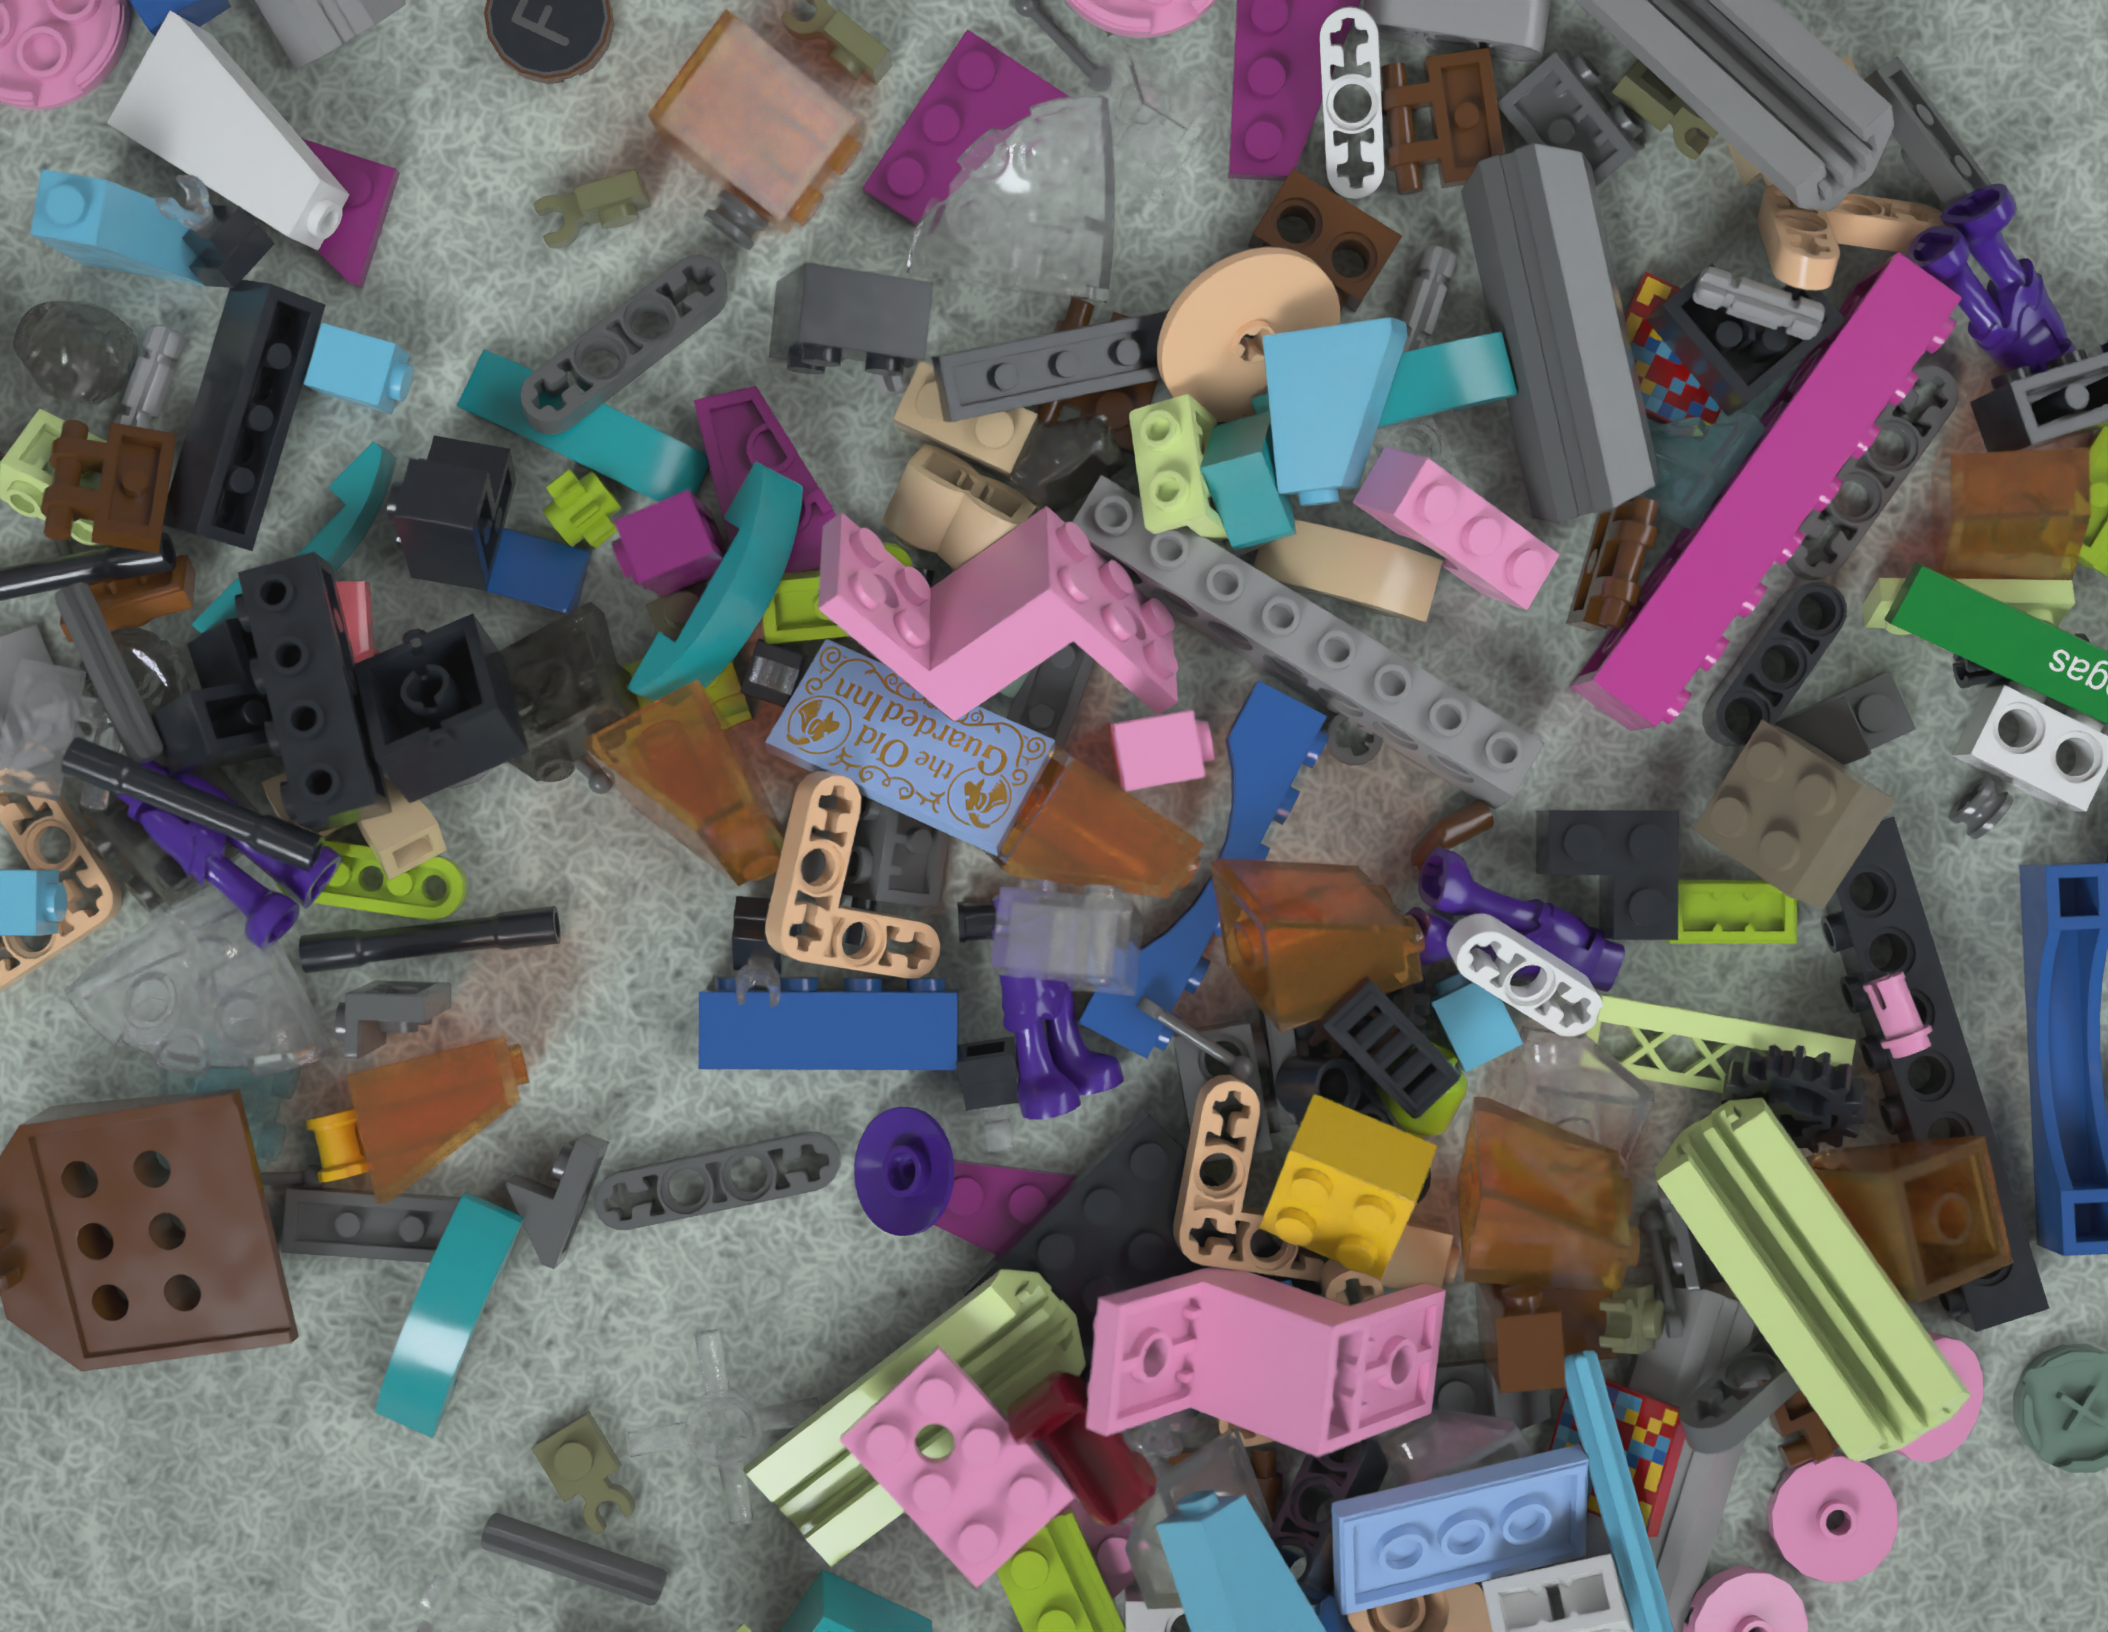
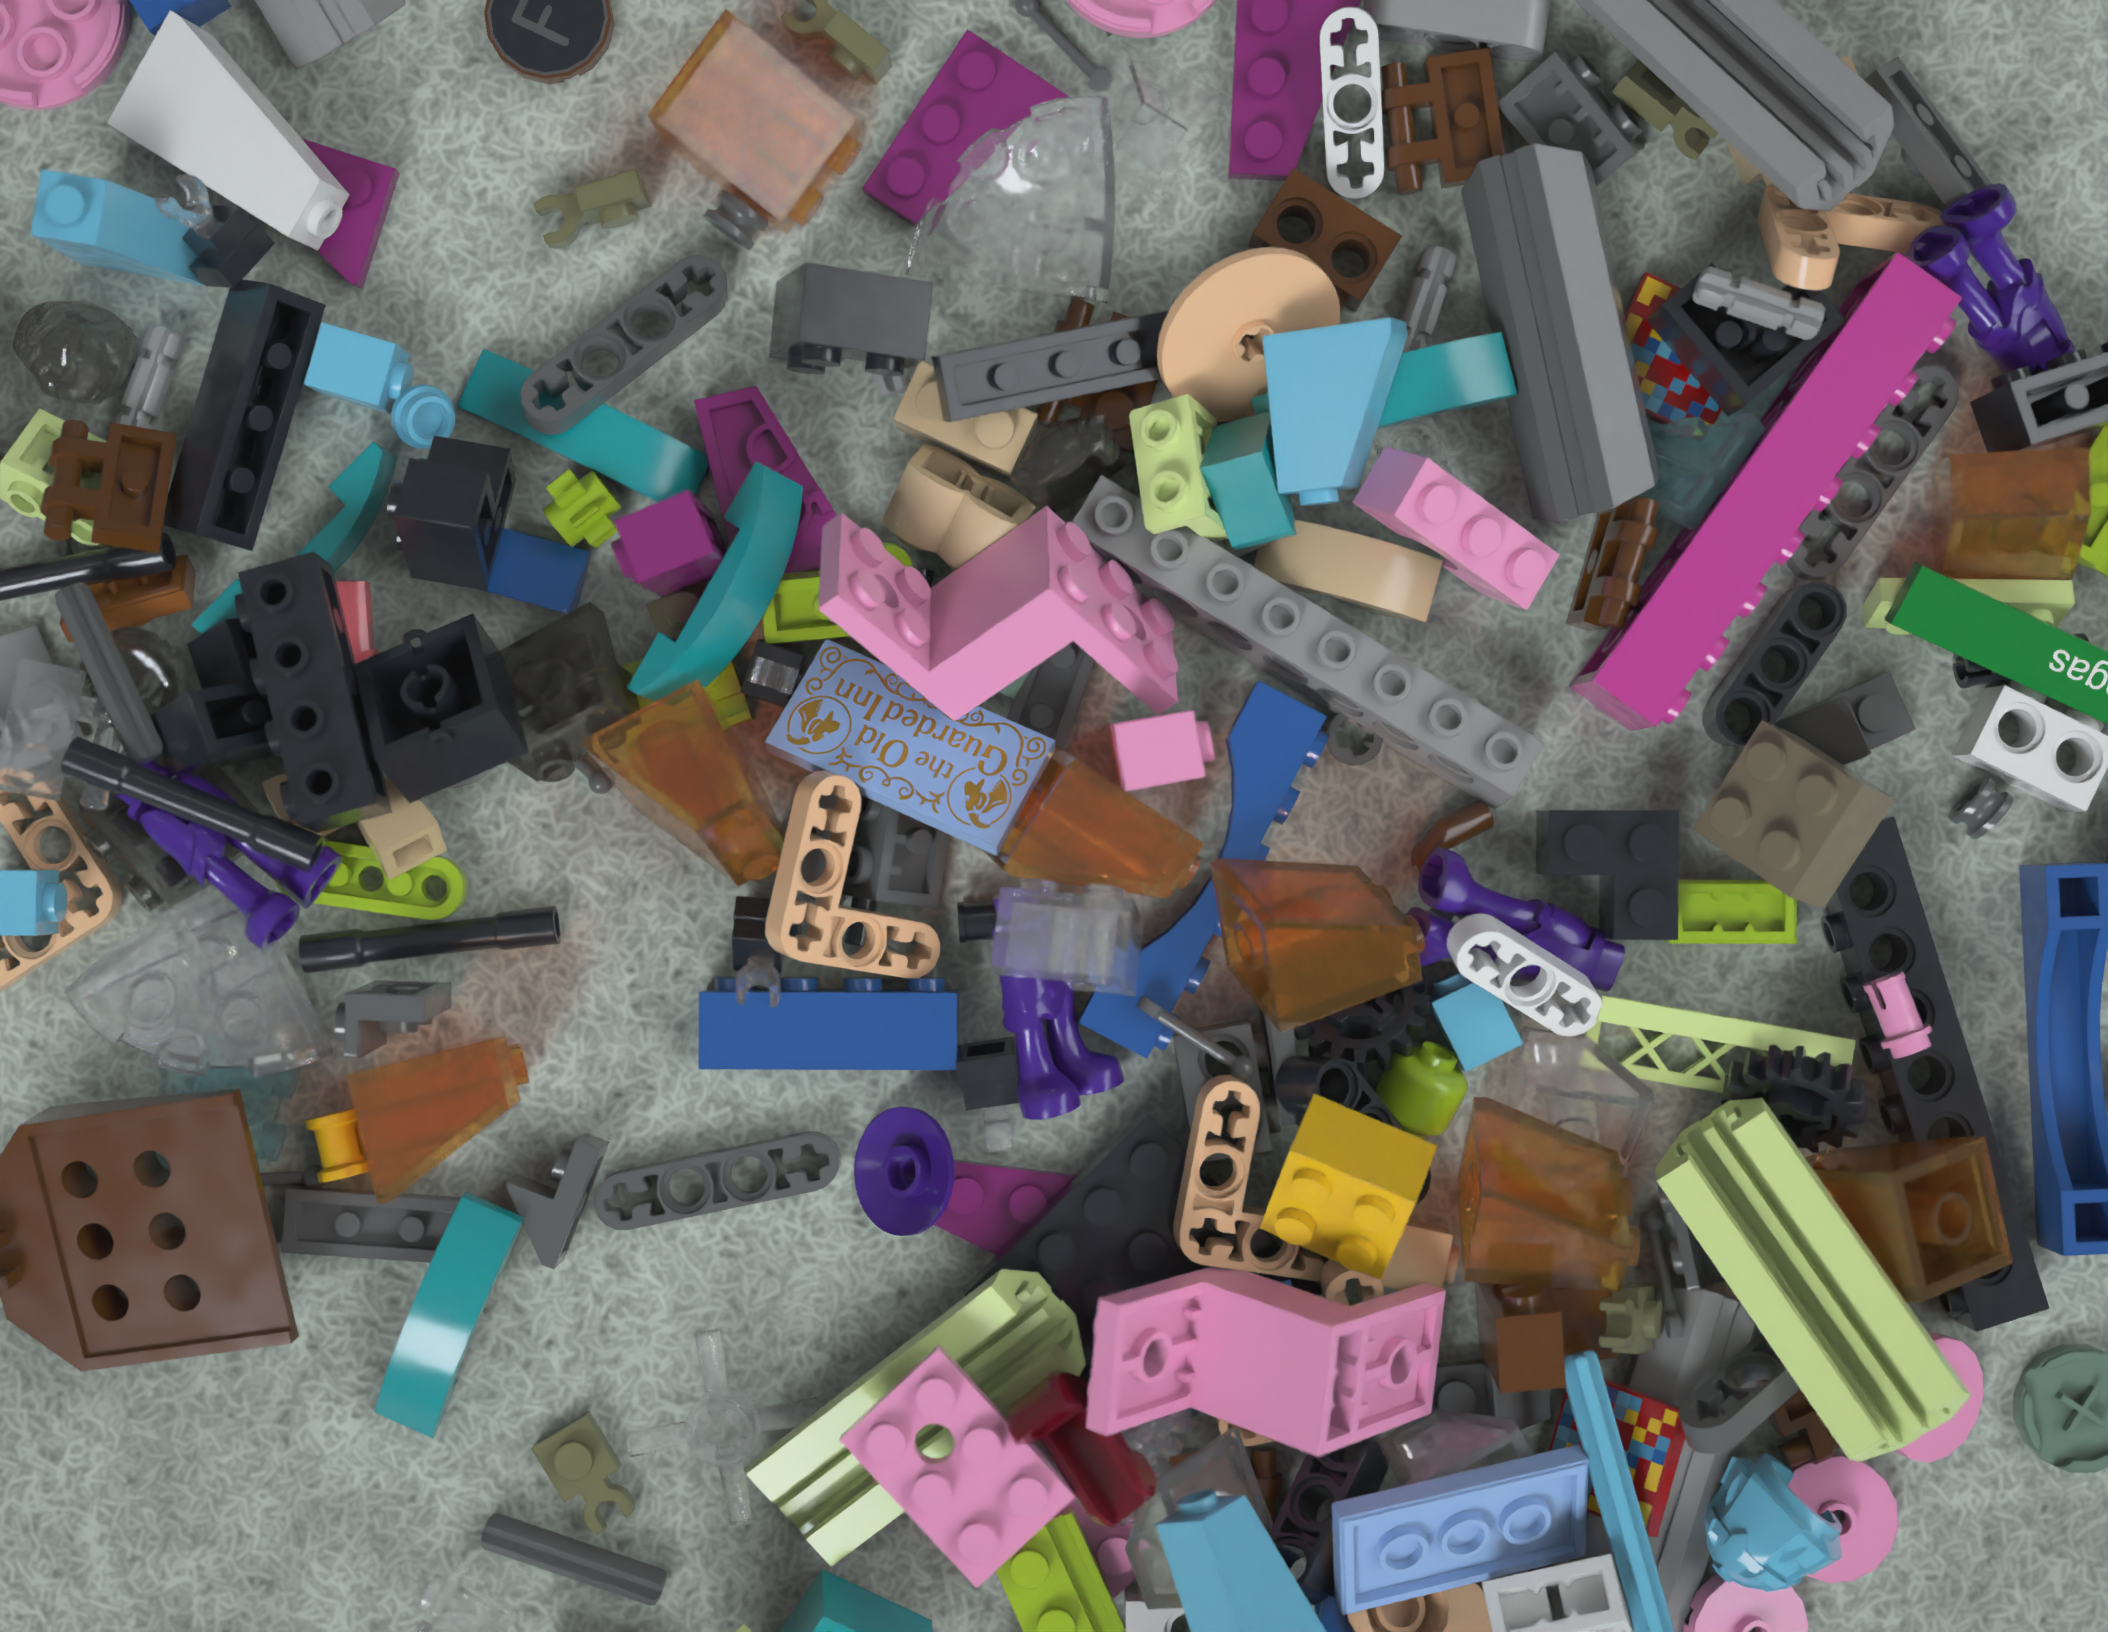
(422, 414): none -> medium azure plate
(1419, 1077): black slope -> none
(1764, 1531): none -> medium azure helmet

